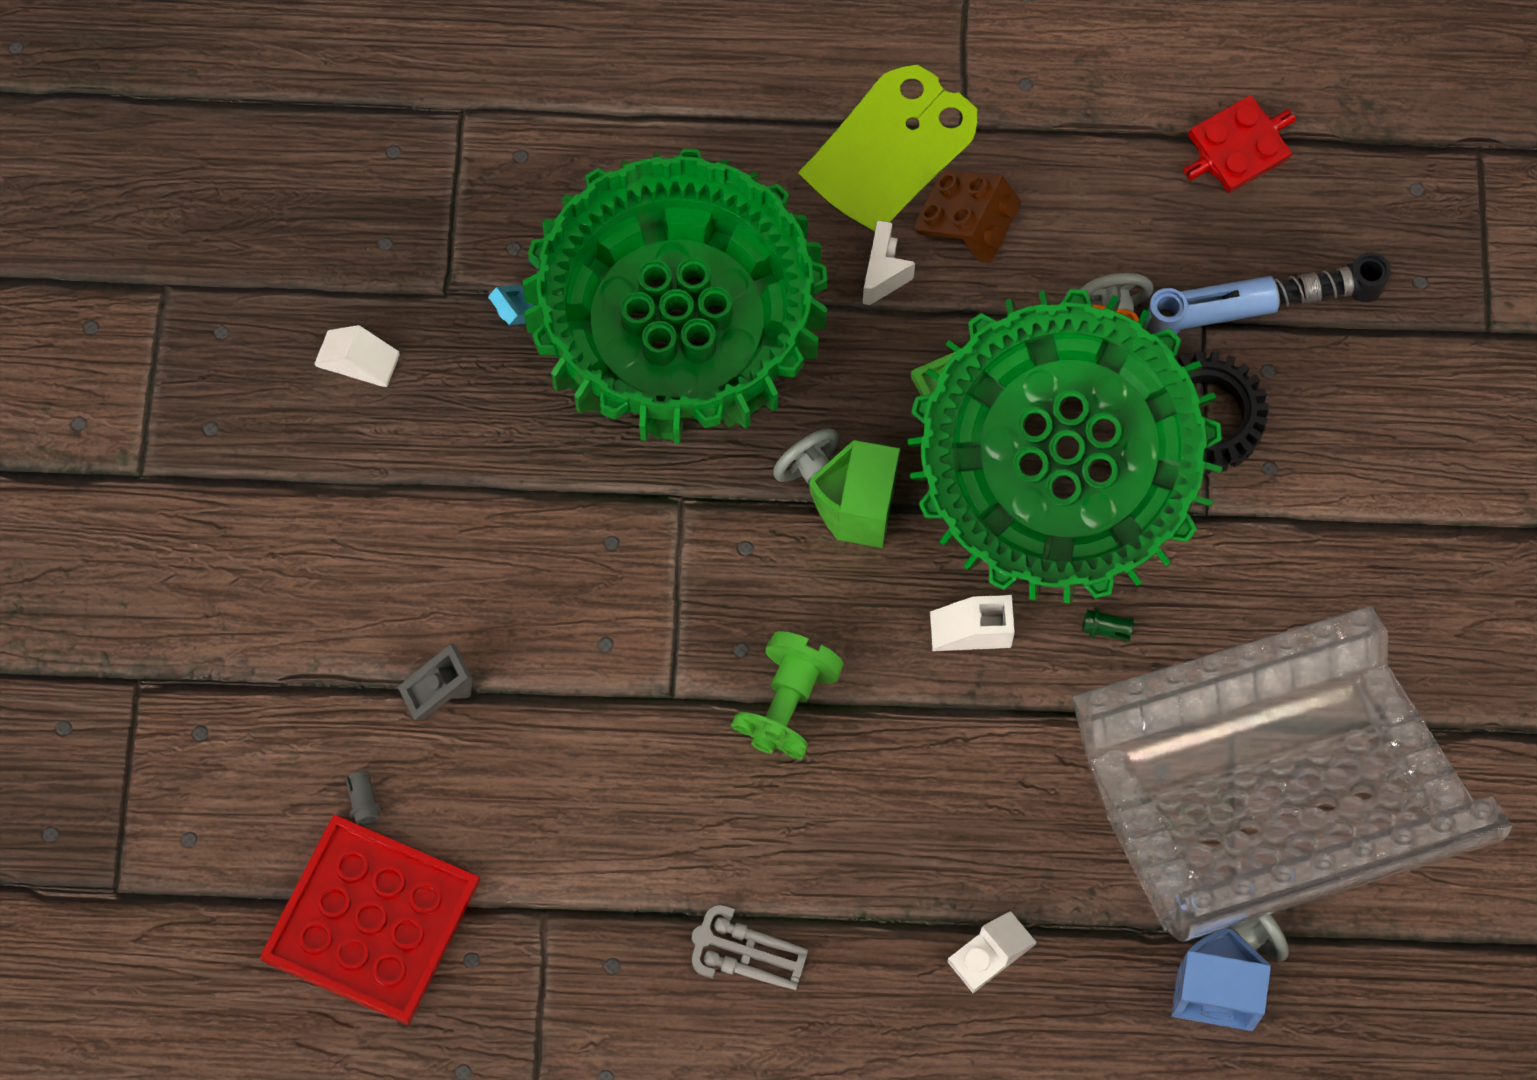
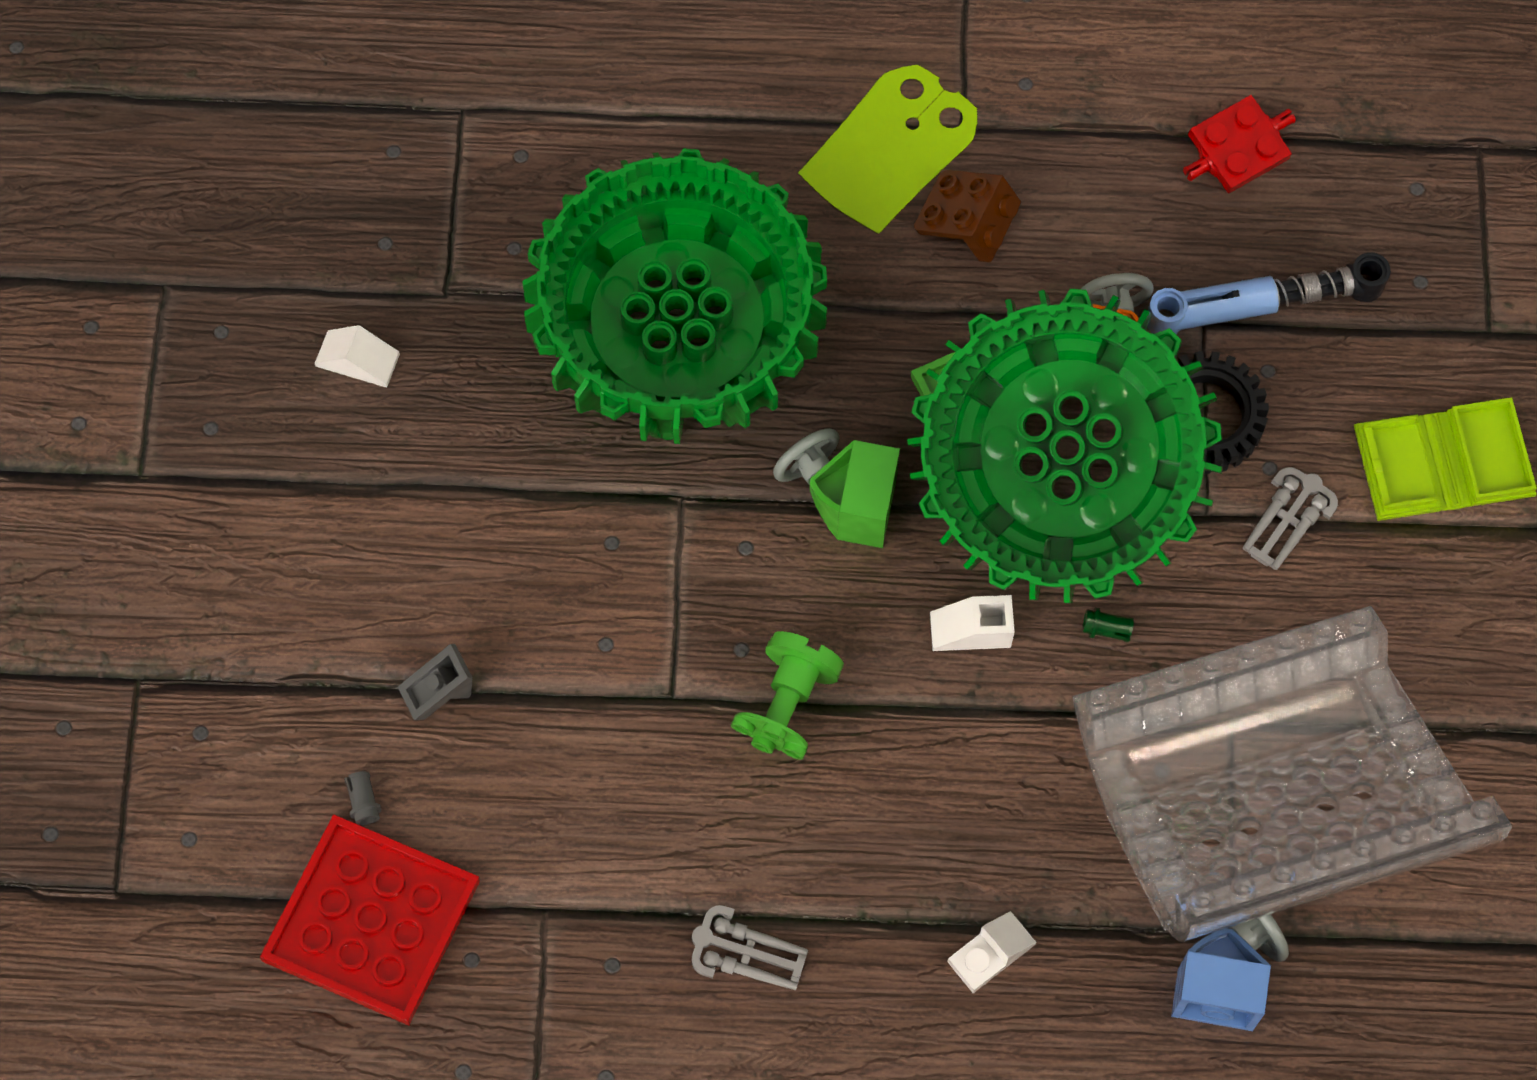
(510, 303): medium azure plate -> none
(884, 270): white slope -> none
(1311, 485): none -> light grey piece
(1445, 459): none -> lime piece

